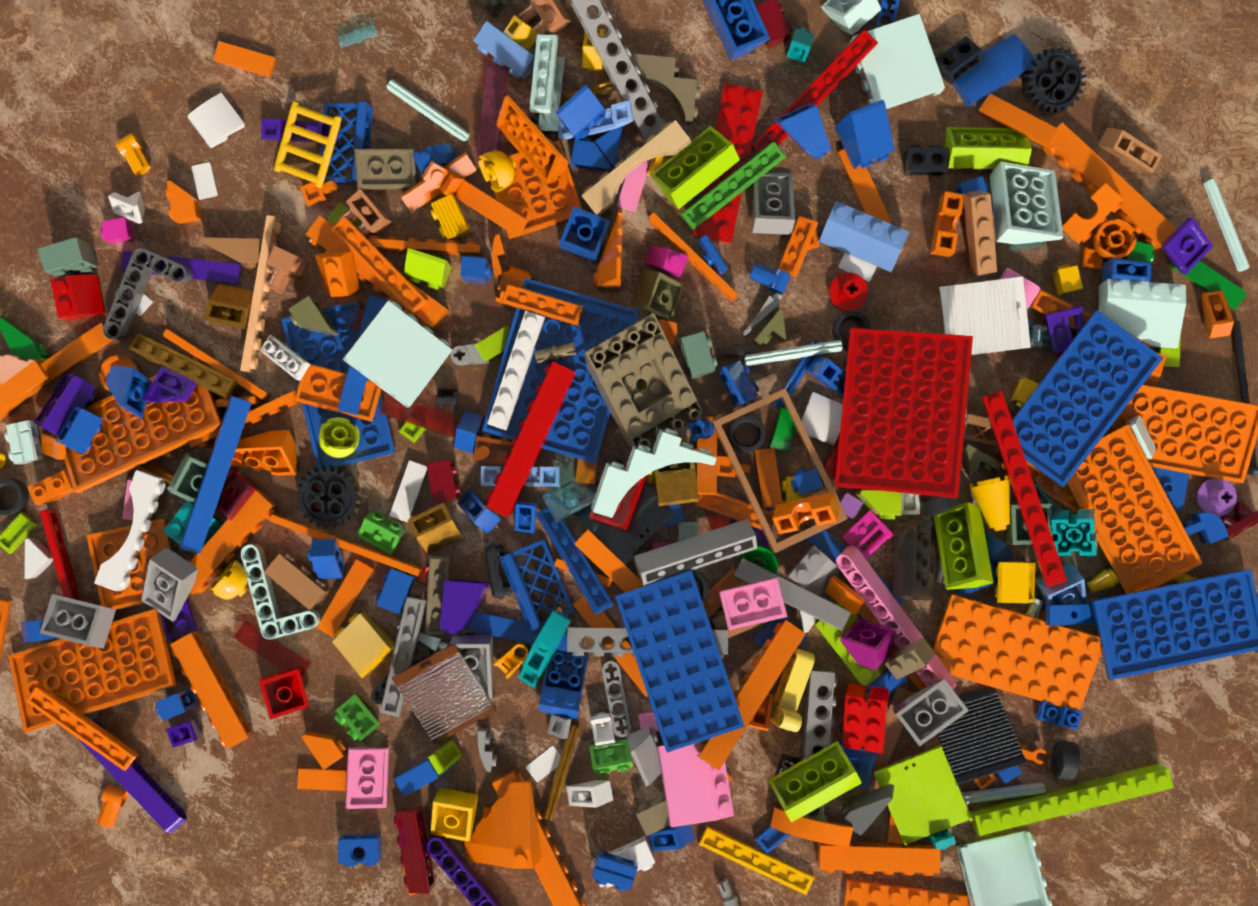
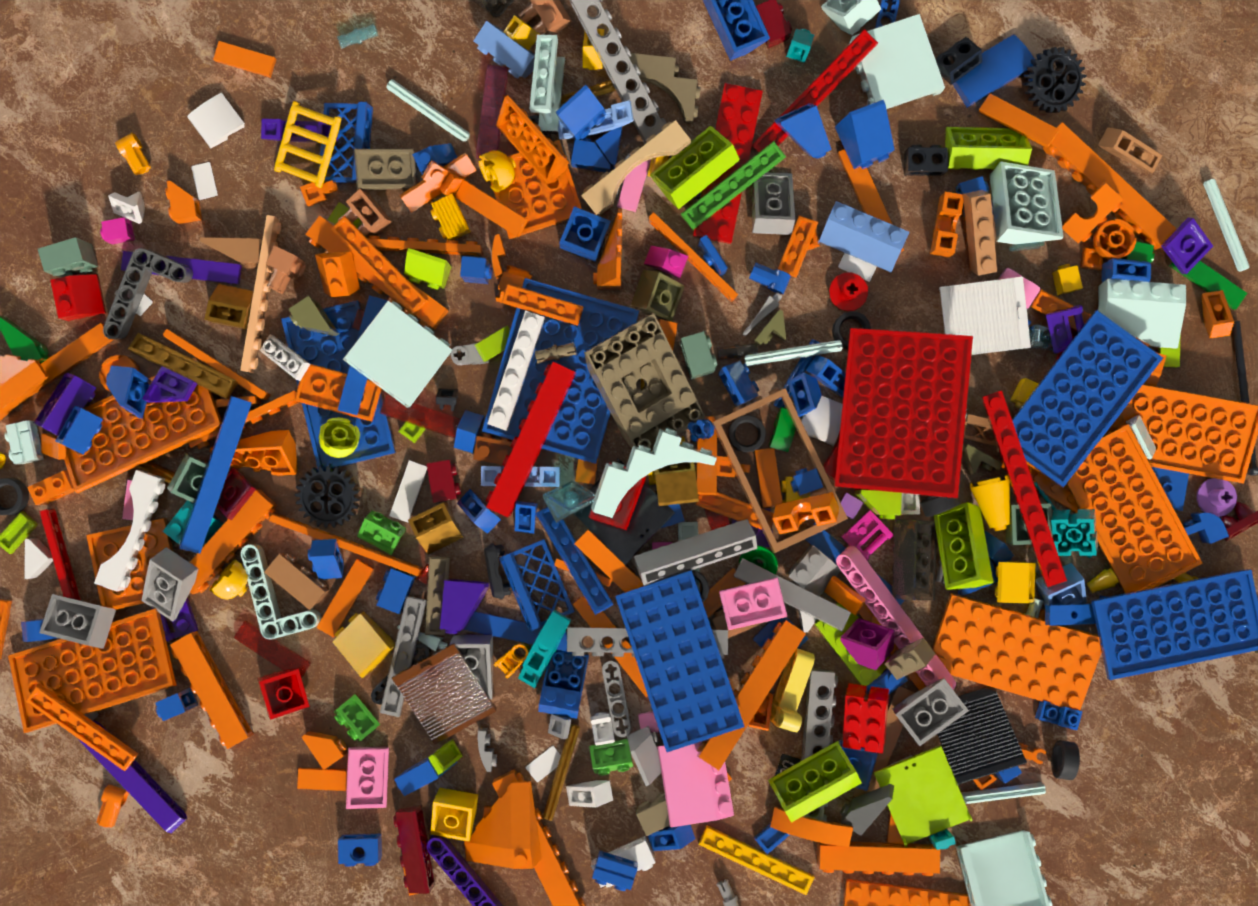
(184, 733): dark purple slope -> none
(805, 393): none -> blue slope
(1071, 799): lime brick -> none

